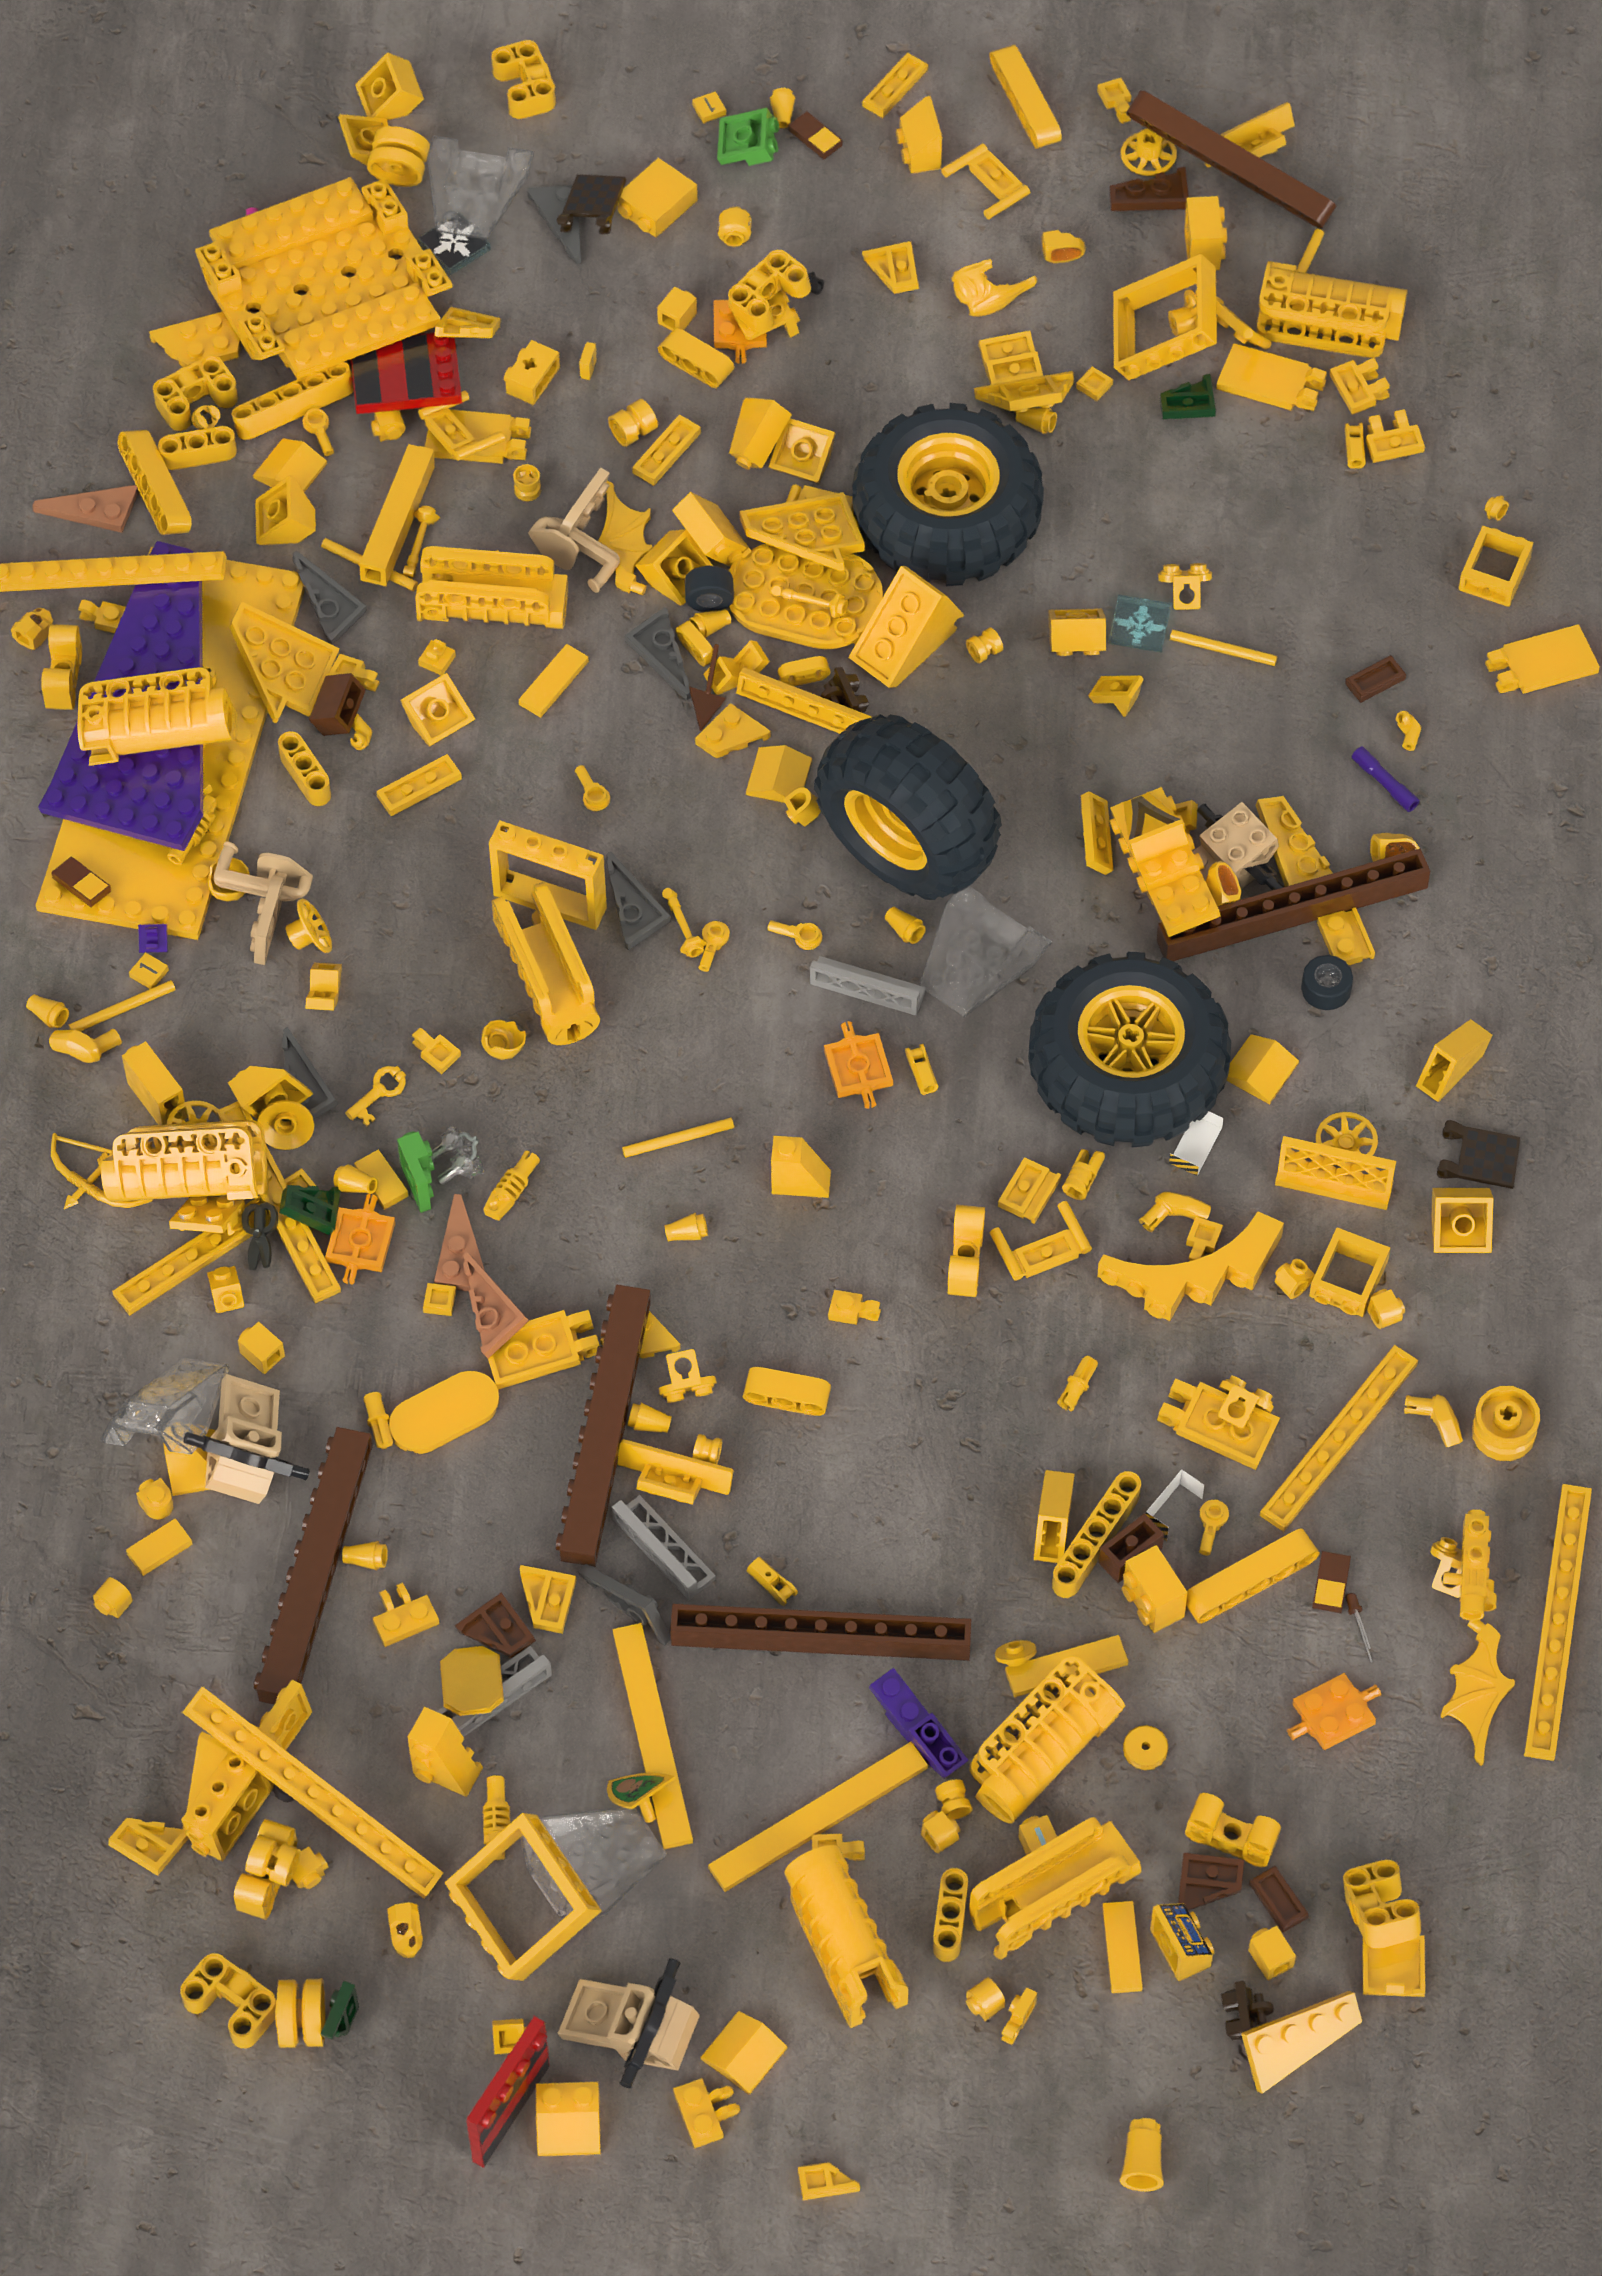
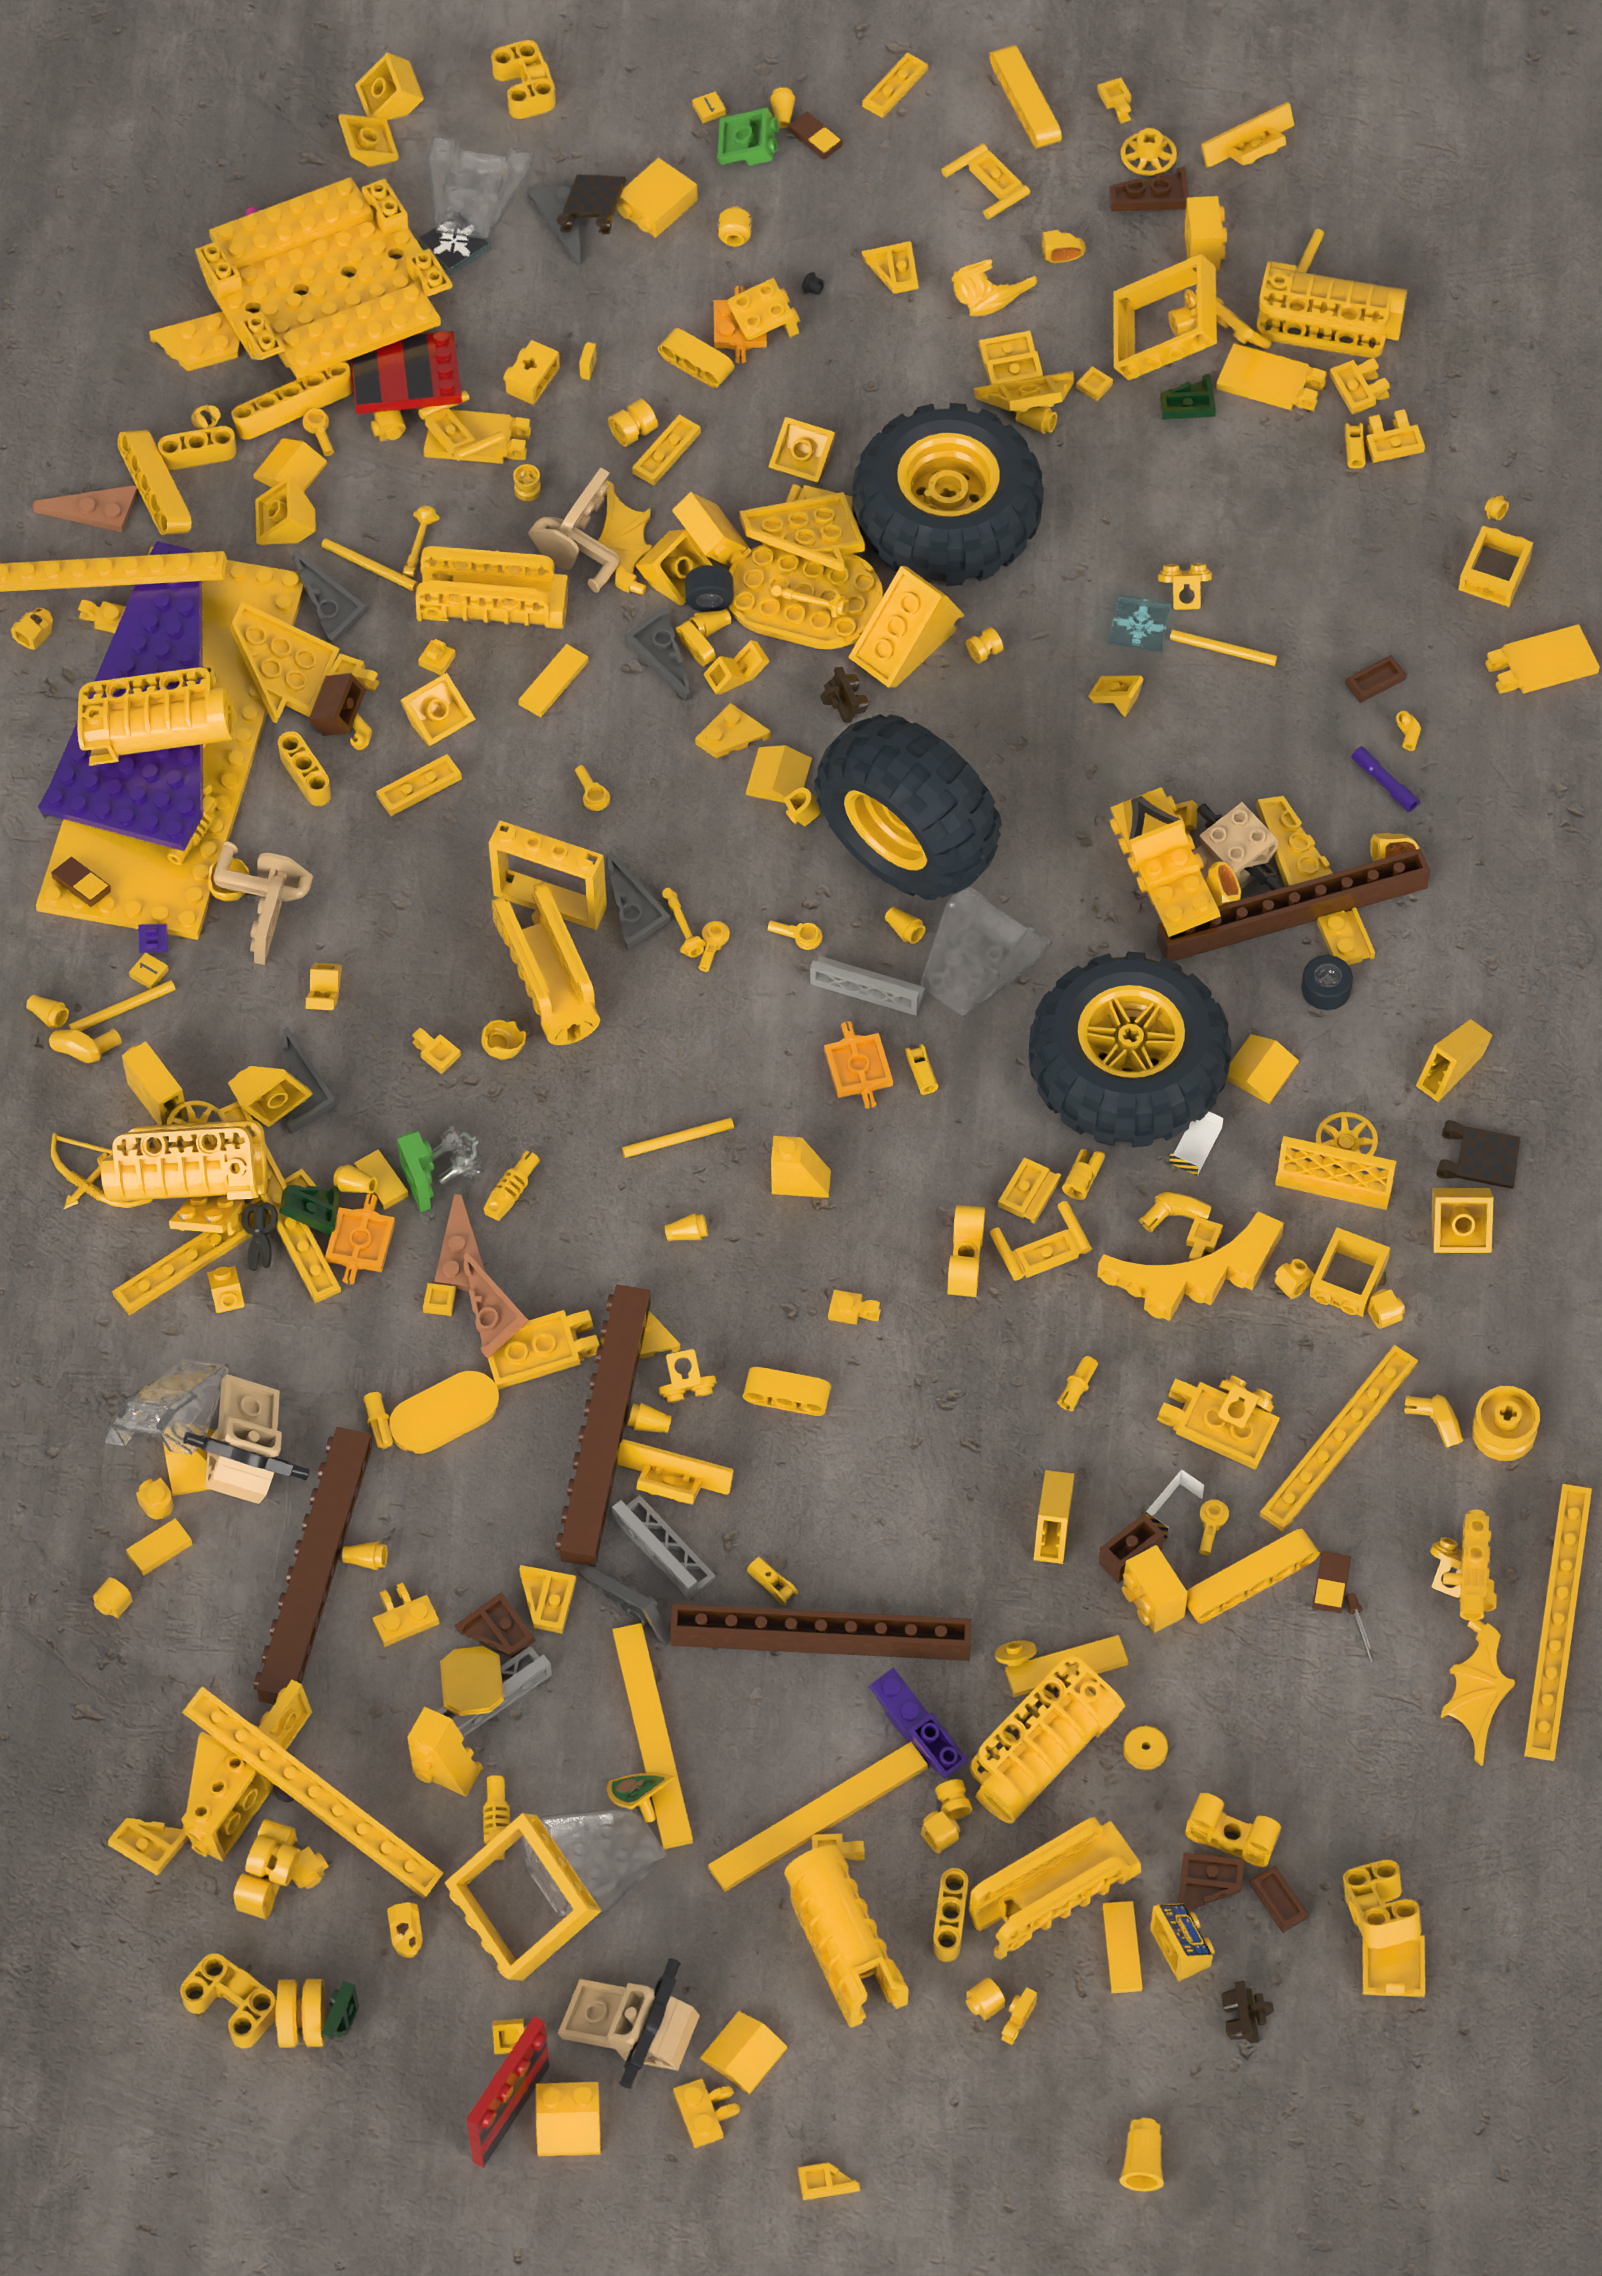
(61, 678): yellow beam -> none
(191, 383): yellow beam -> none
(260, 1347): yellow brick -> none
(286, 1134): yellow dish -> none
(305, 929): yellow wheel -> none
(379, 1090): yellow piece -> none
(397, 515): yellow brick -> none
(398, 156): yellow wheel -> none
(466, 324): yellow wing -> none
(677, 309): yellow brick -> none
(705, 702): reddish brown piece -> none
(707, 1449): yellow wheel -> none
(757, 431): yellow slope -> none
(761, 283): yellow beam -> none
(796, 701): yellow tile -> none
(804, 671): yellow beam -> none
(920, 137): yellow slope -> none
(1035, 1833): yellow brick -> none
(1077, 631): yellow slope -> none
(1096, 833): yellow plate -> none
(1100, 1522): yellow beam -> none
(1231, 159): reddish brown beam -> none
(1271, 1952): yellow brick -> none
(1294, 2039): yellow wing -> none
(1334, 1711): light orange plate -> none

